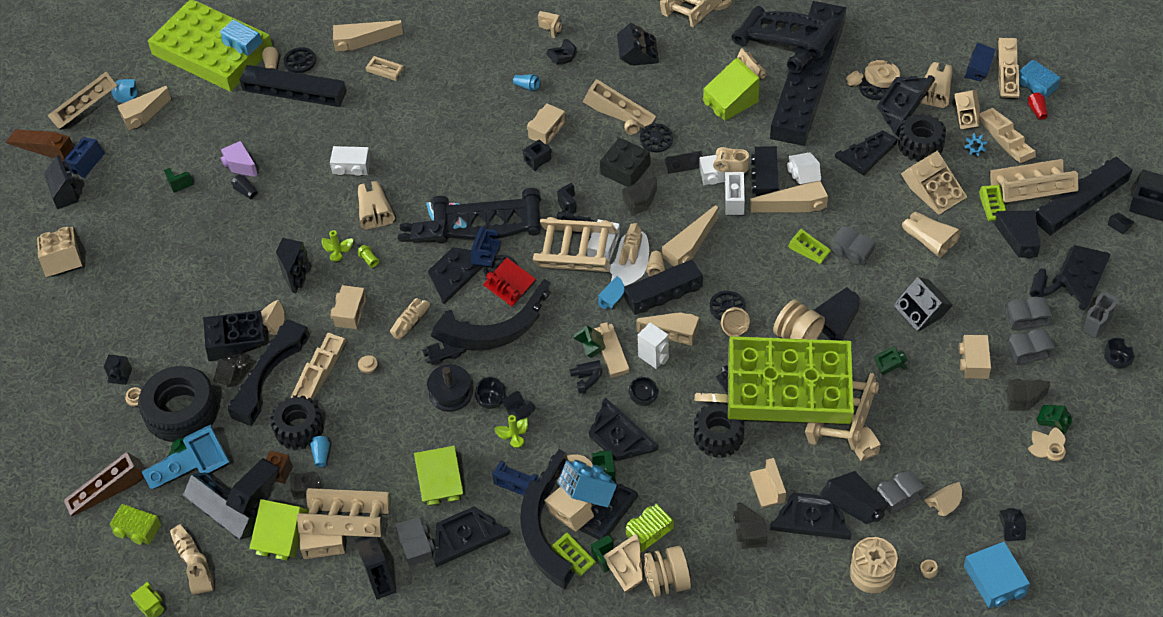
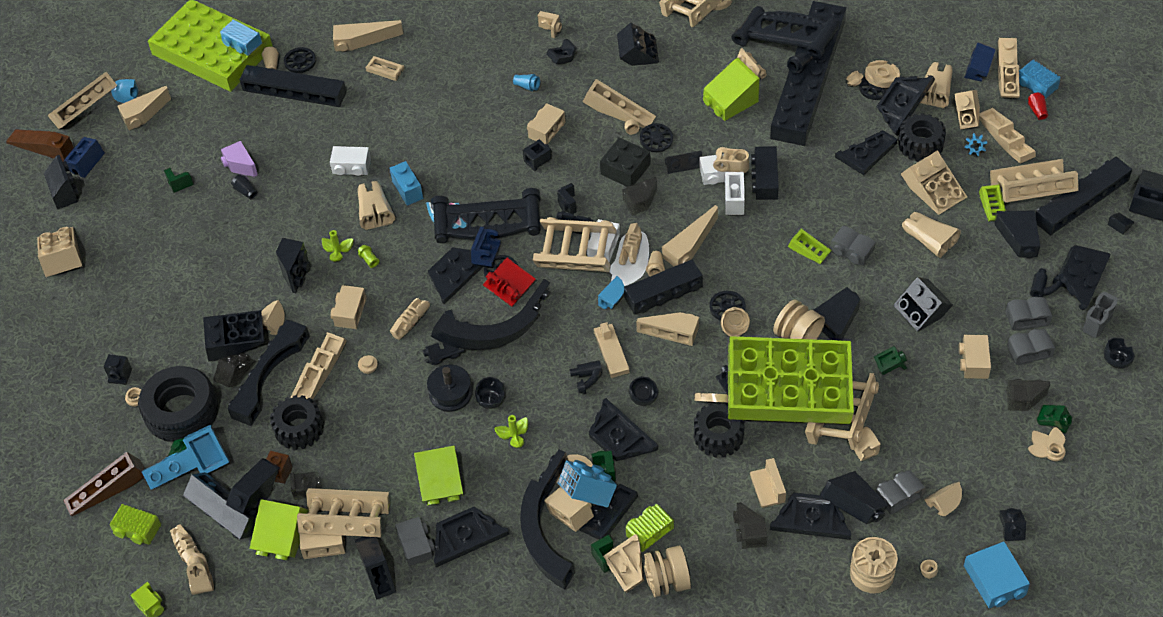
(320, 449): dark azure cone -> none
(406, 183): none -> dark azure brick
(423, 231): black hinge -> none
(512, 479): dark blue hinge -> none
(517, 405): black bracket -> none
(567, 539): lime slope -> none
(591, 340): dark green panel -> none
(653, 345): white brick -> none
(801, 198): tan slope -> none
(804, 168): white brick -> none

